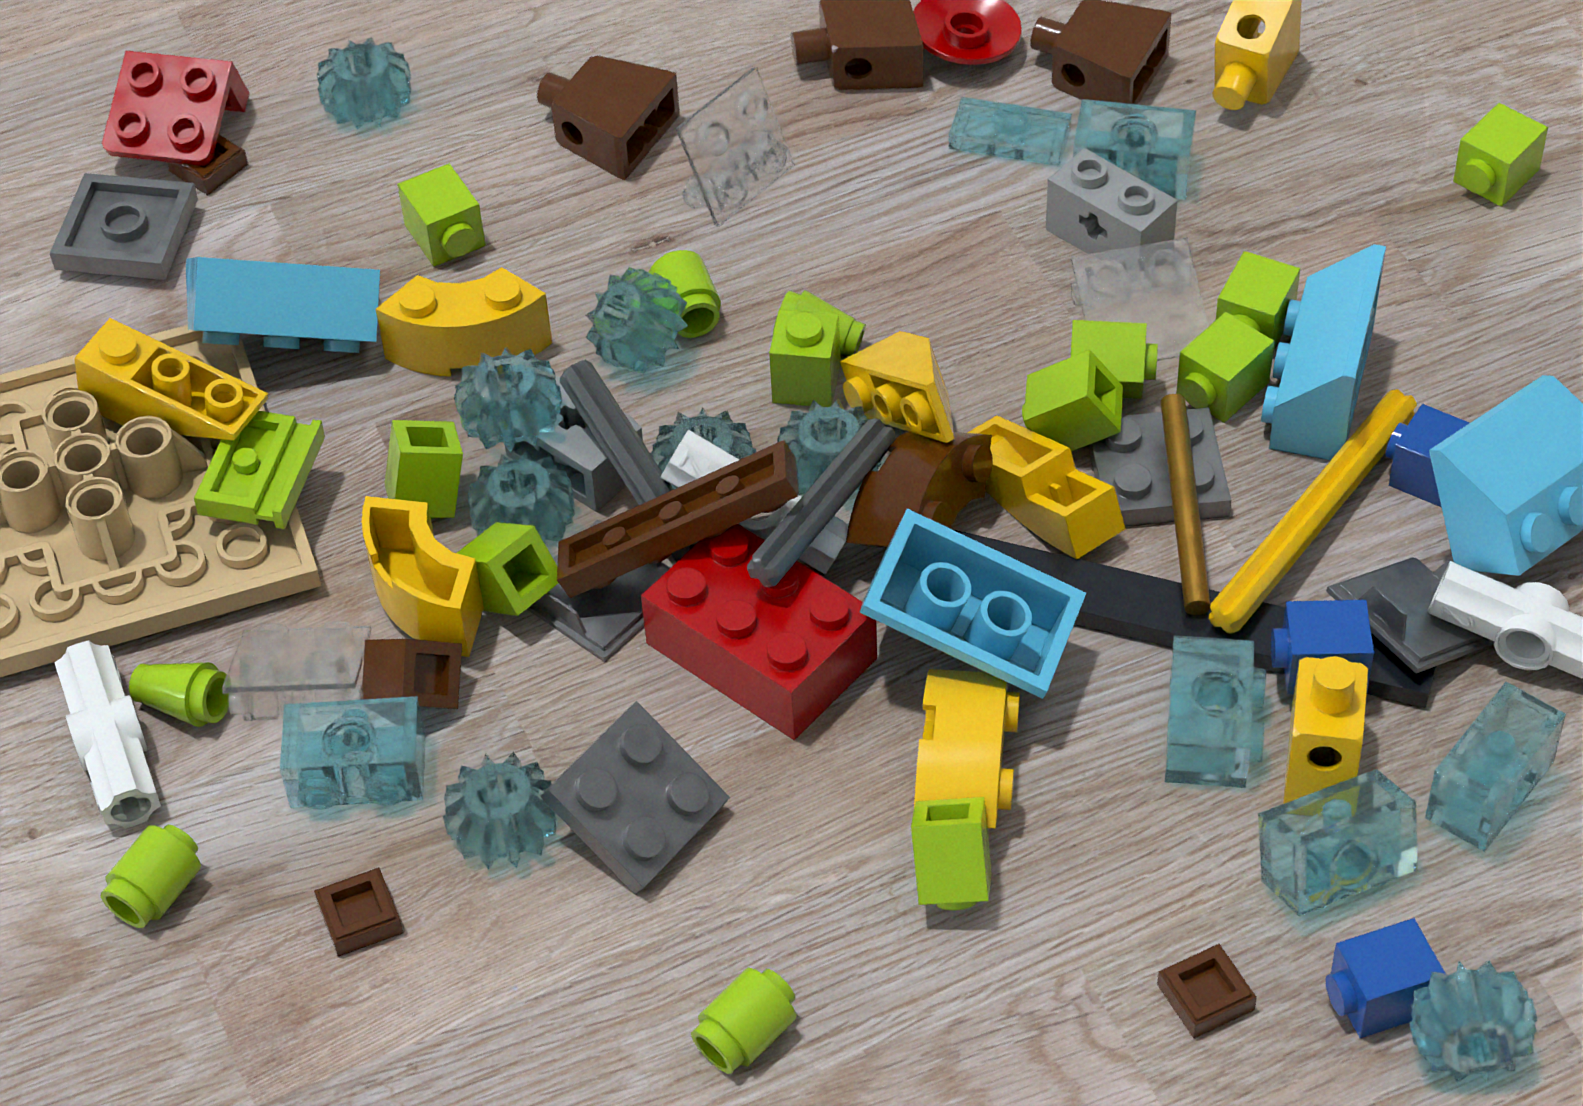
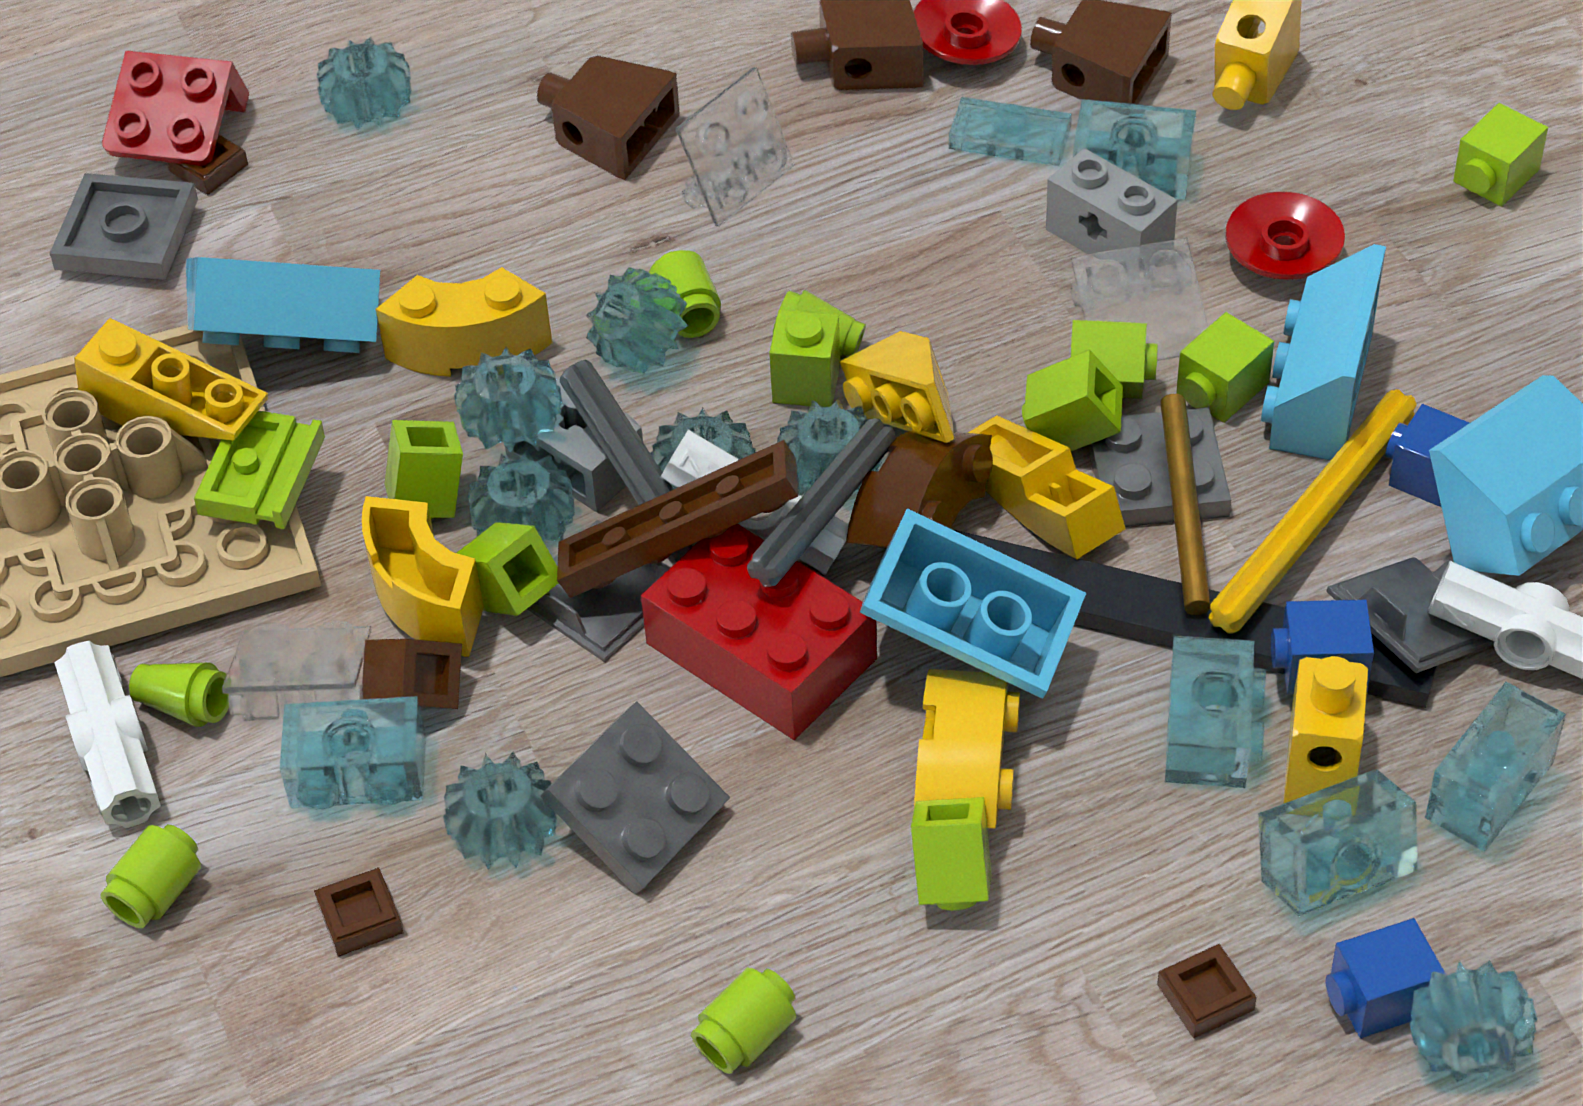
(441, 214): lime brick -> none
(1260, 293): lime brick -> none
(1284, 235): none -> red dish

